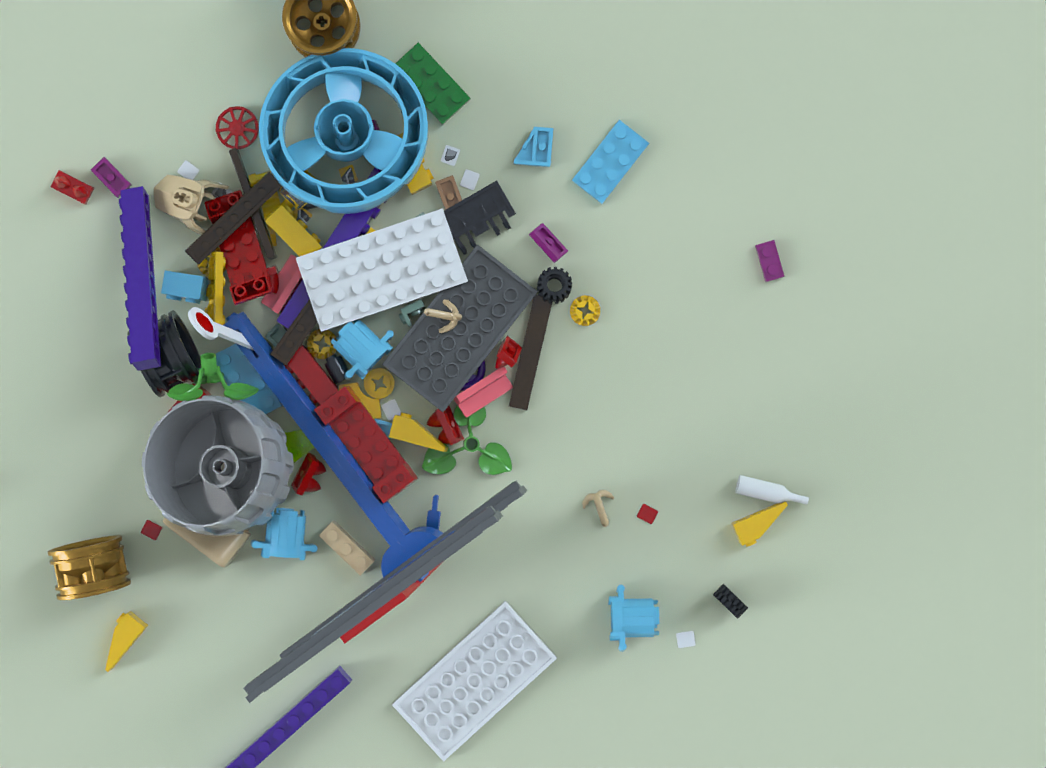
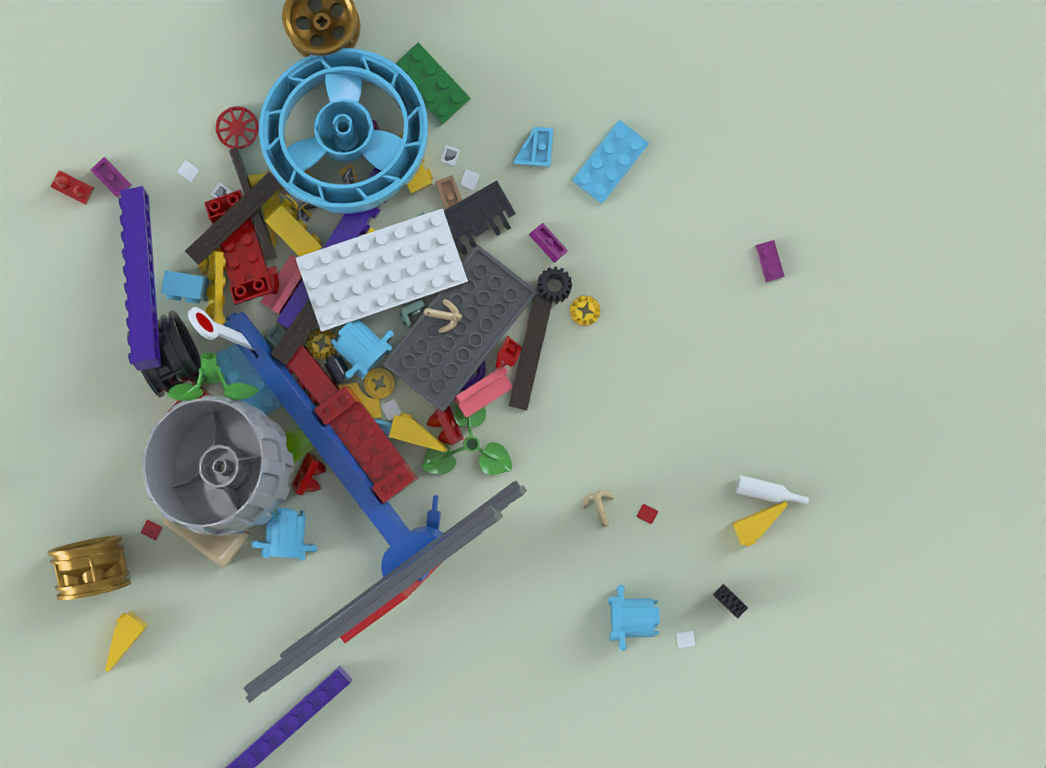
(182, 198): tan piece -> none
(347, 547): tan brick -> none
(474, 681): white plate -> none

